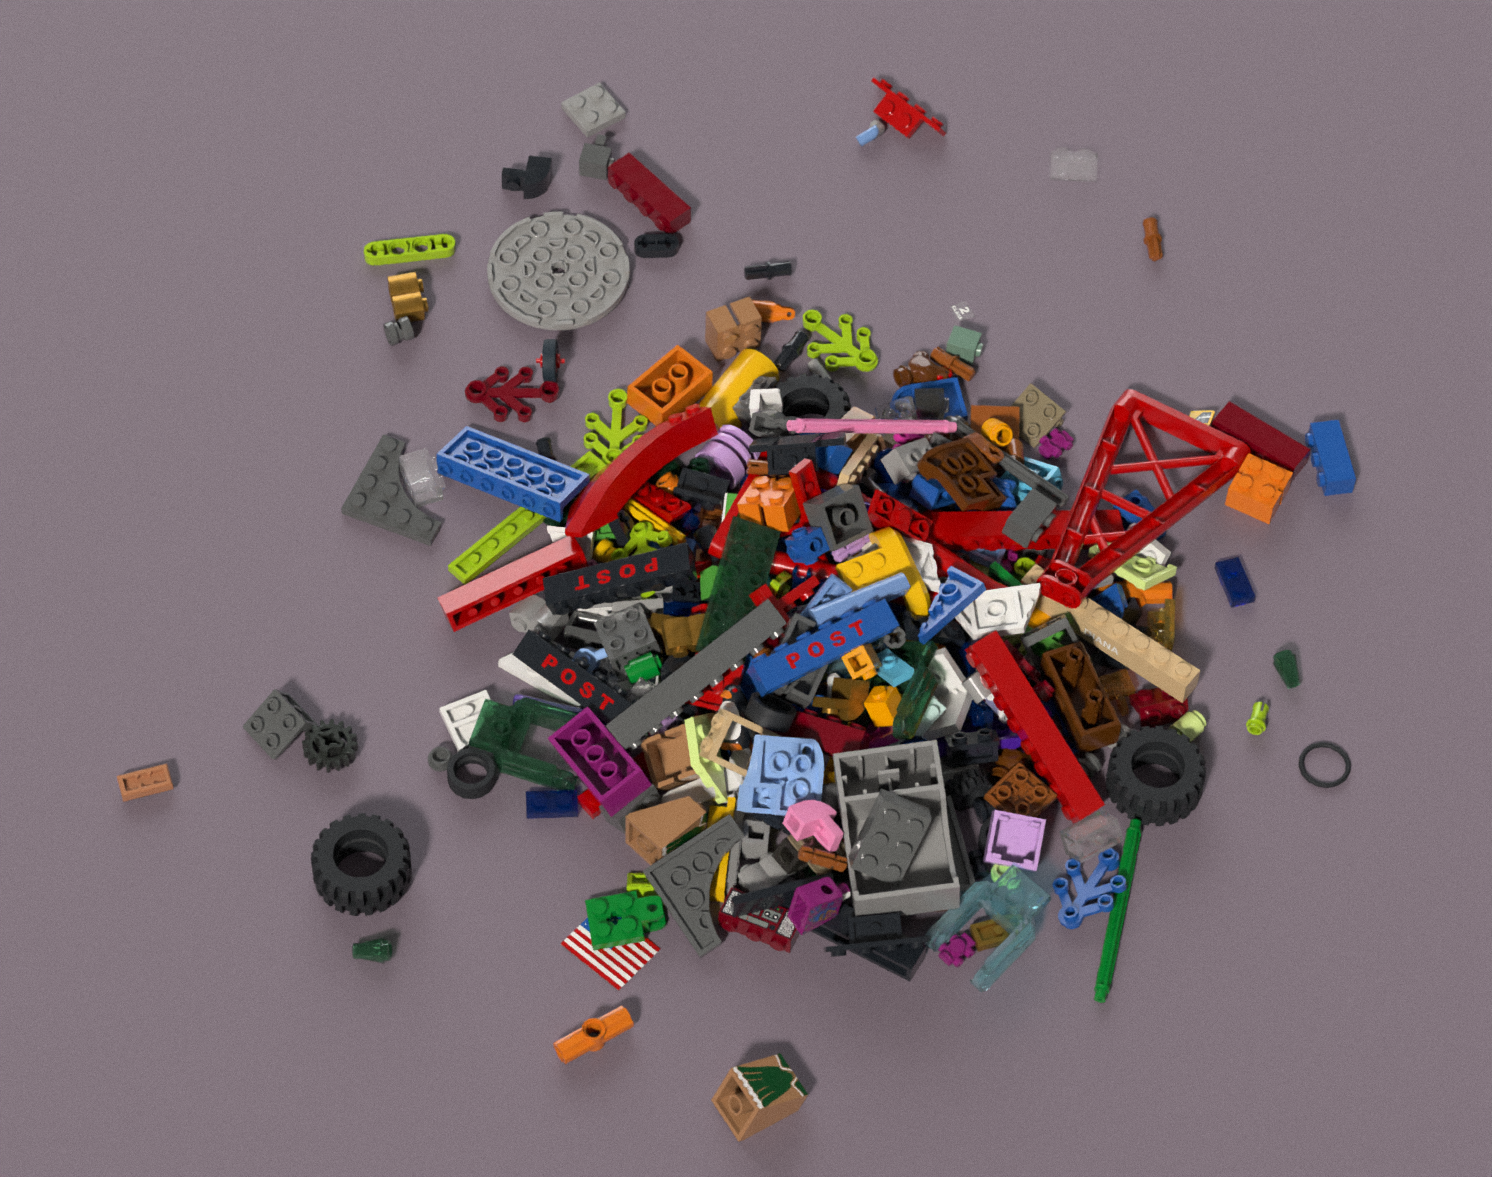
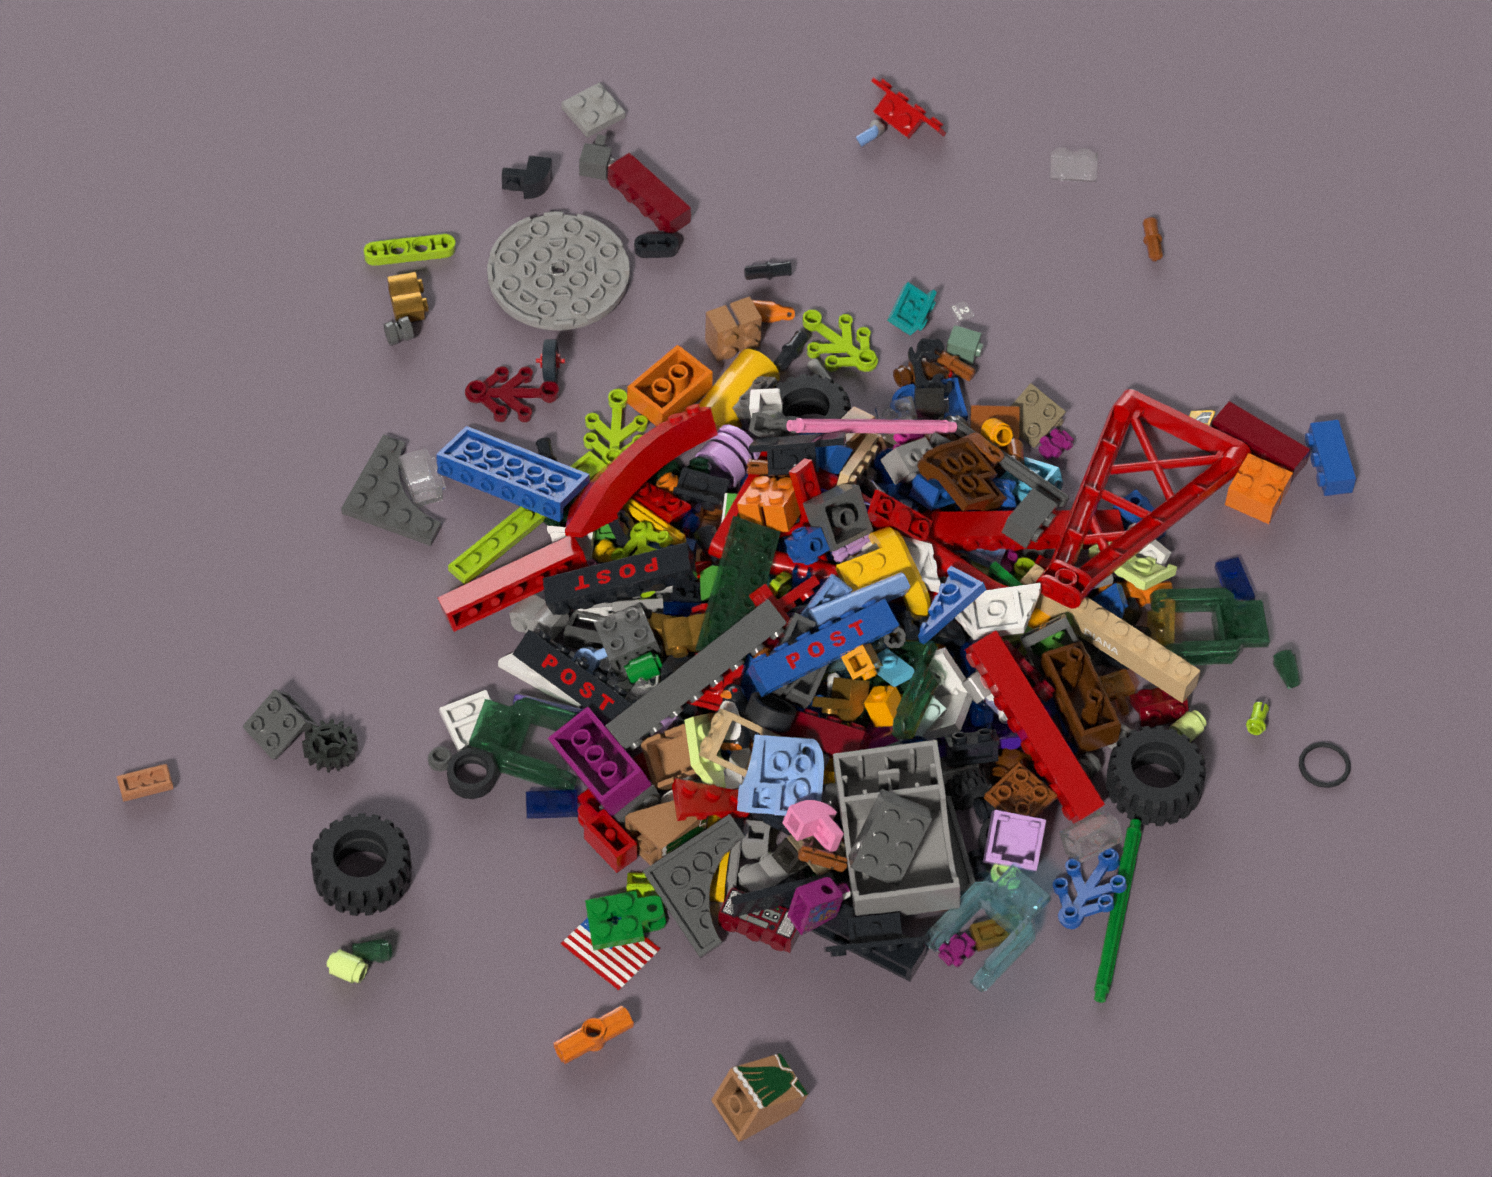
(347, 966): none -> yellowish green brick
(607, 837): none -> red brick
(704, 800): none -> red wing
(911, 309): none -> teal bracket
(926, 349): none -> black helmet
(1233, 622): none -> clear green plate

